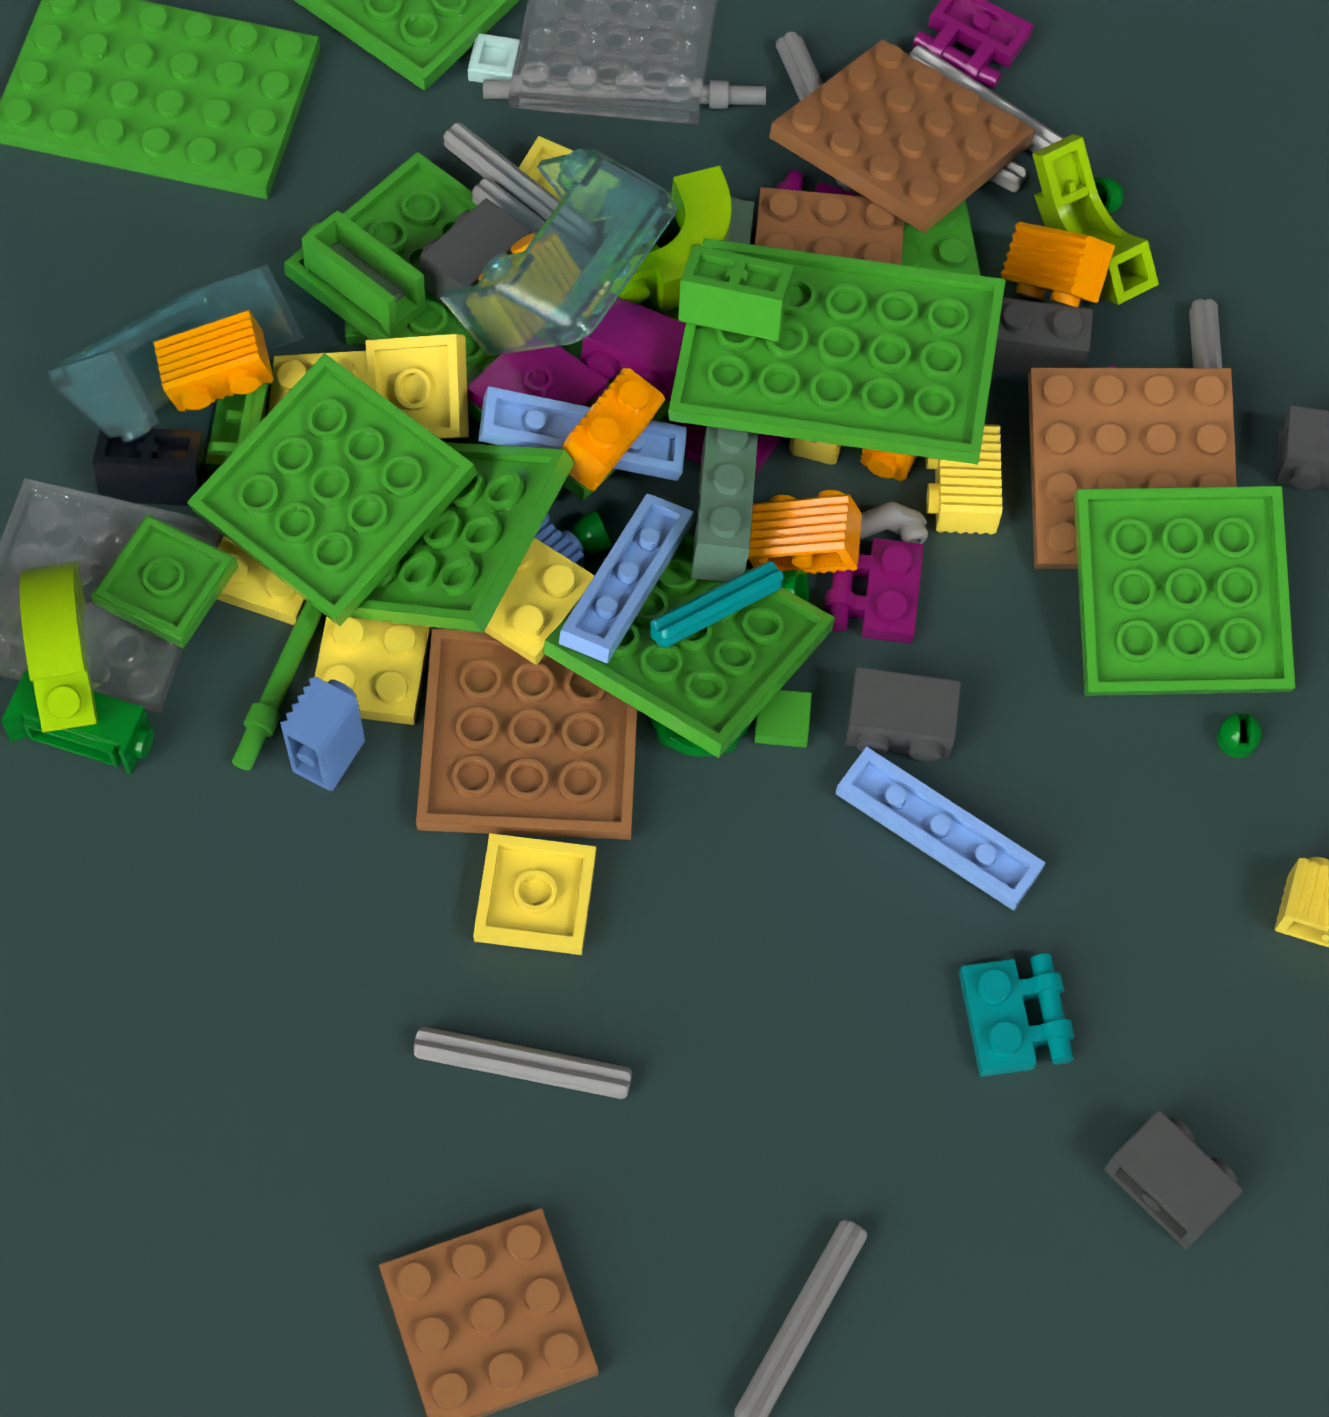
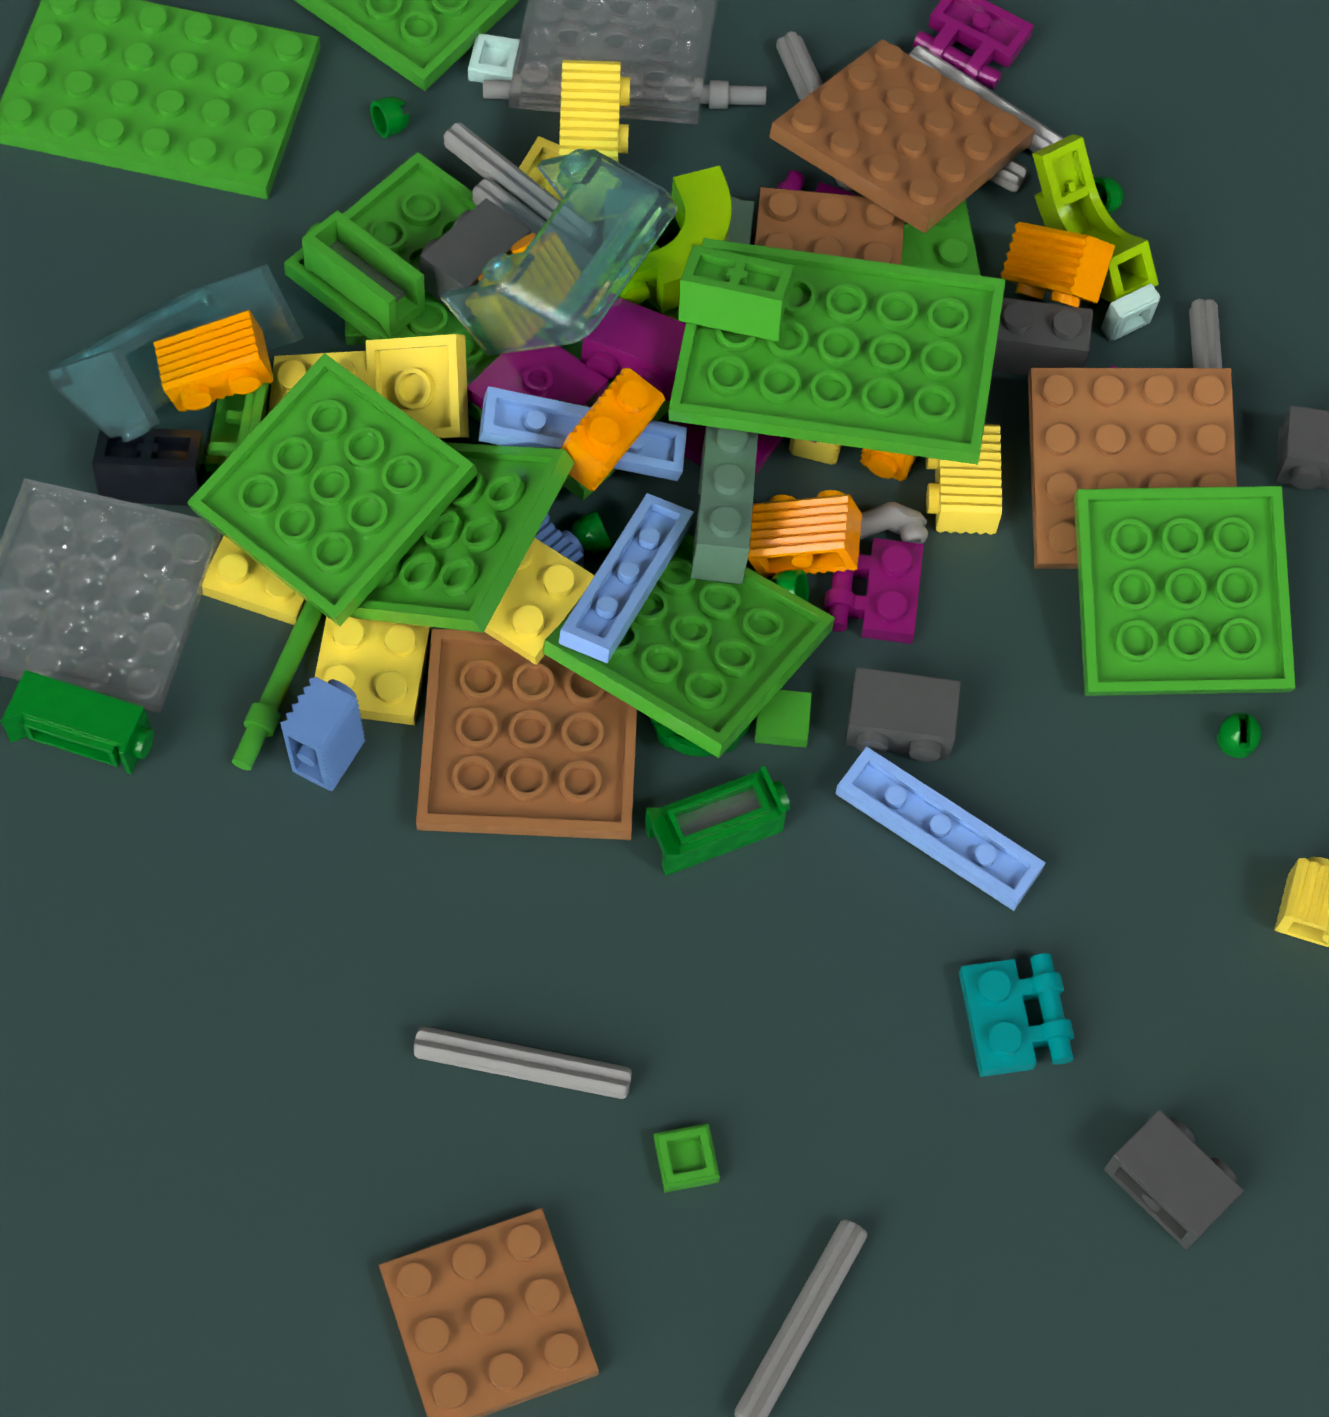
(55, 645): lime arch -> none
(165, 581): bright green plate -> none
(388, 116): none -> green hinge
(535, 894): light yellow plate -> none
(592, 107): none -> light yellow brick
(686, 1158): none -> bright green tile
(716, 604): teal axle -> none
(718, 820): none -> green window
(1130, 312): none -> light aqua tile

